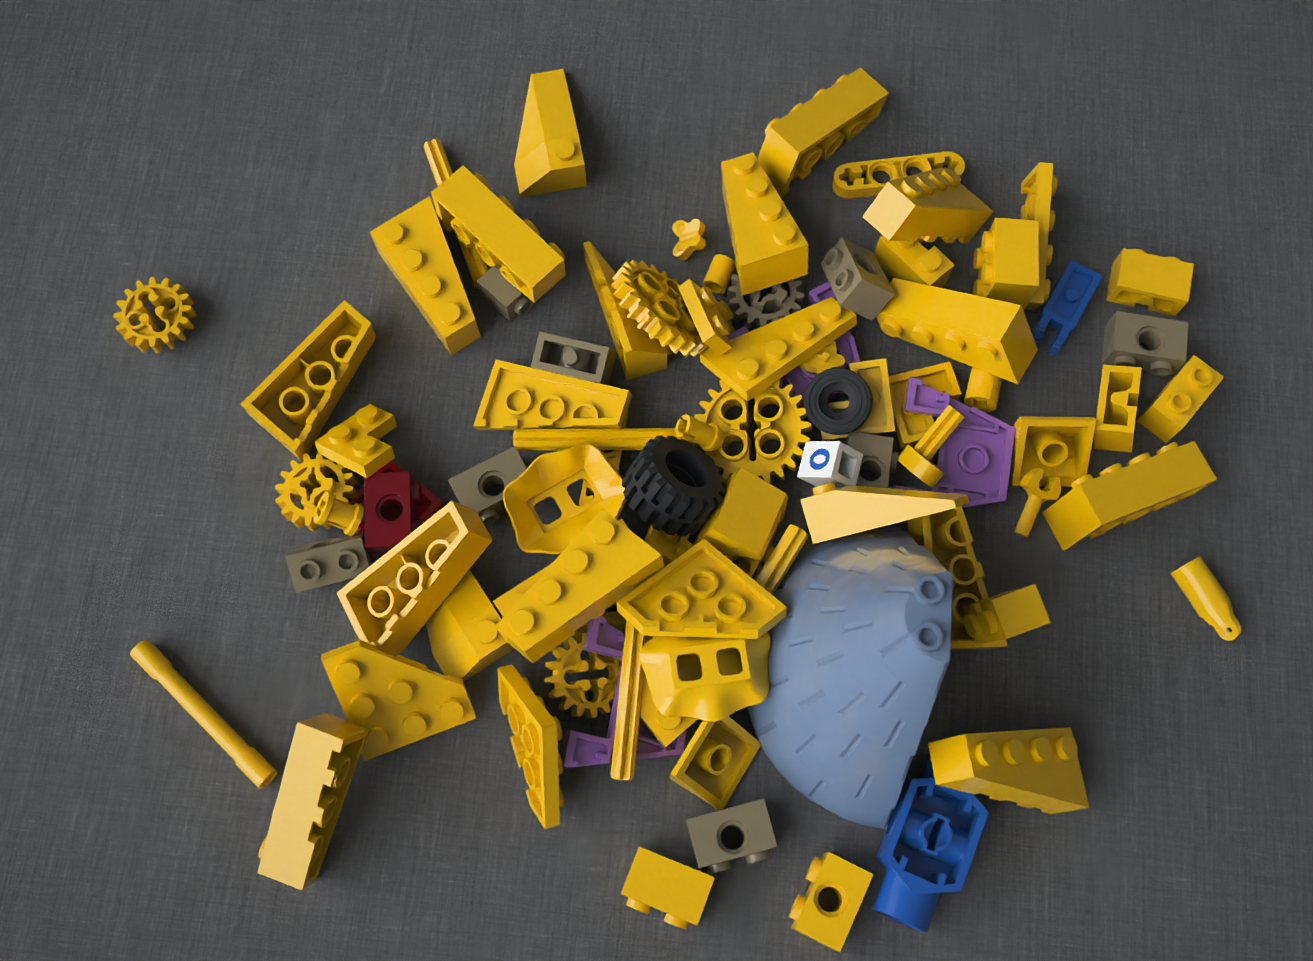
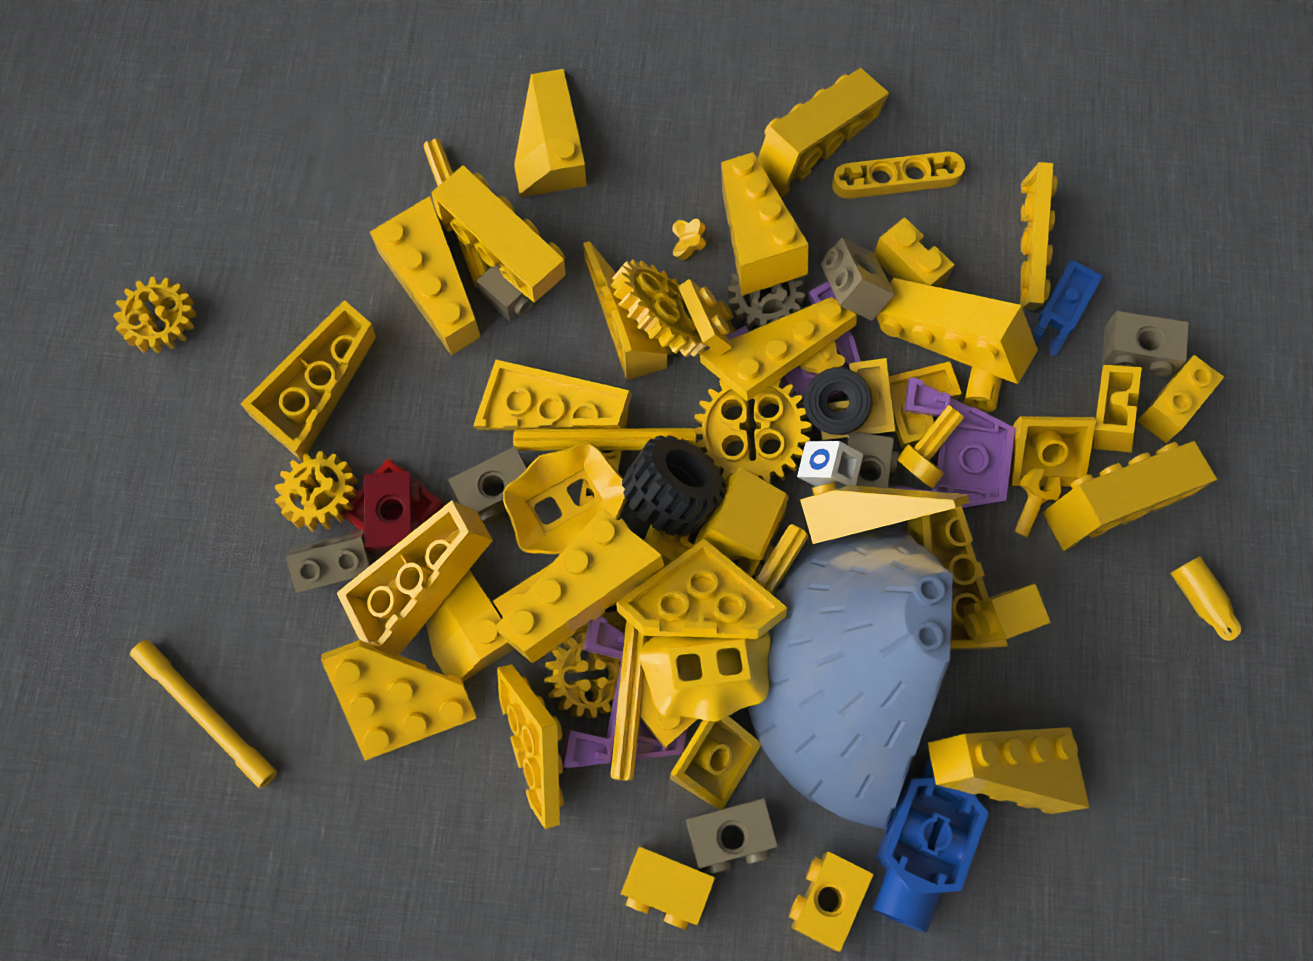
(310, 798): yellow wedge -> none
(338, 513): yellow bush -> none
(357, 441): yellow plate -> none
(573, 358): dark tan brick -> none
(707, 436): yellow pin -> none
(719, 274): yellow hinge -> none
(927, 208): yellow wedge -> none
(1008, 261): yellow brick -> none
(1150, 281): yellow brick -> none

